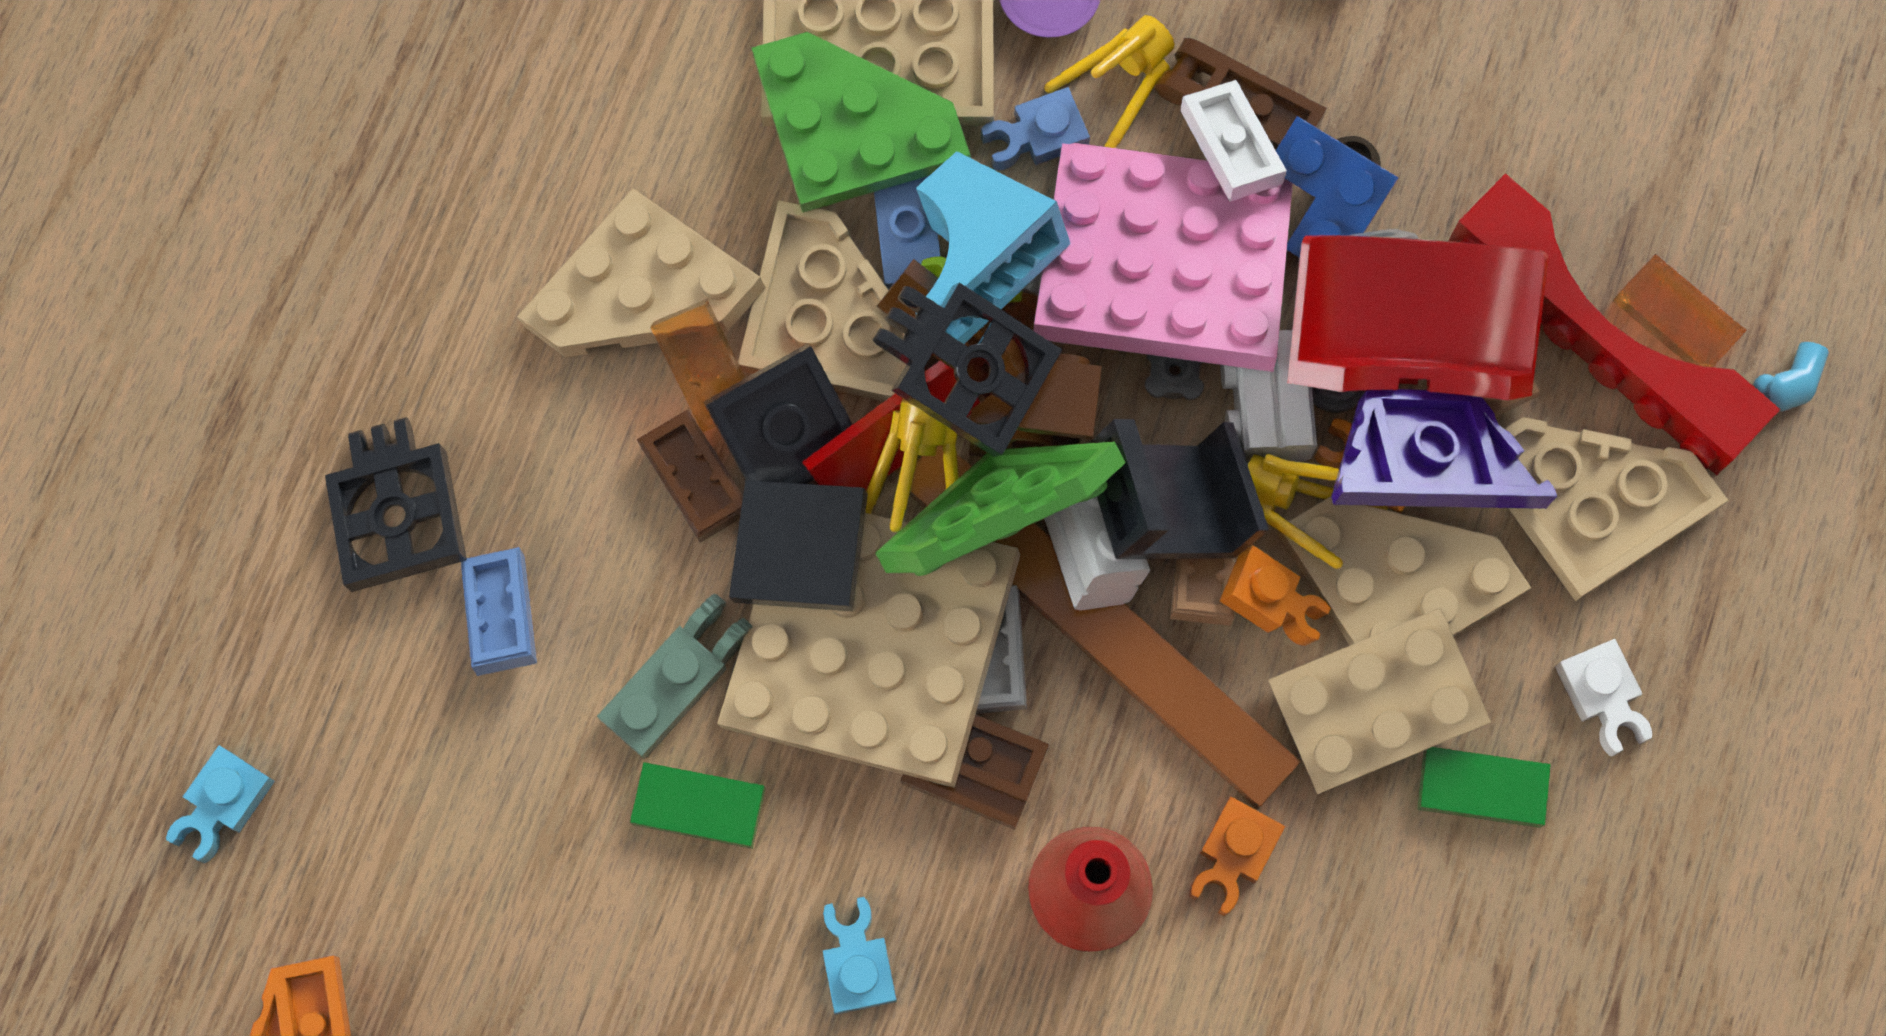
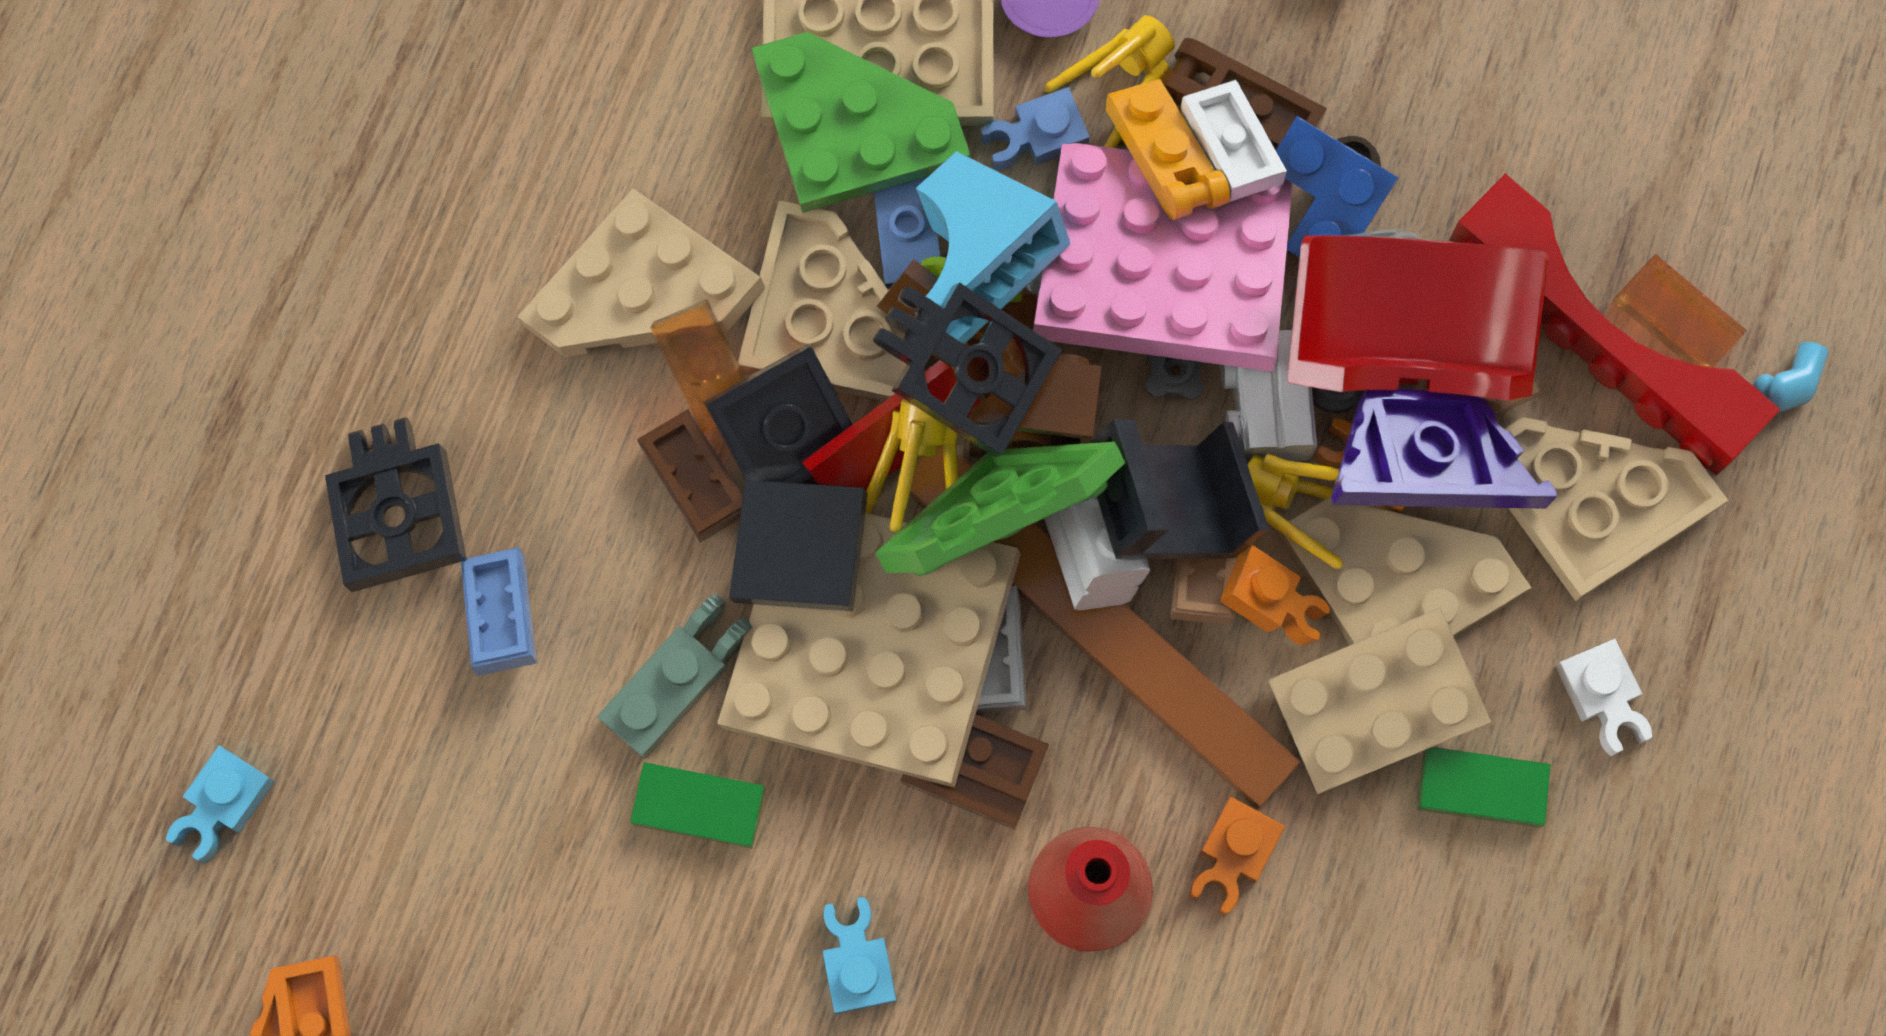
(1166, 149): none -> light orange plate

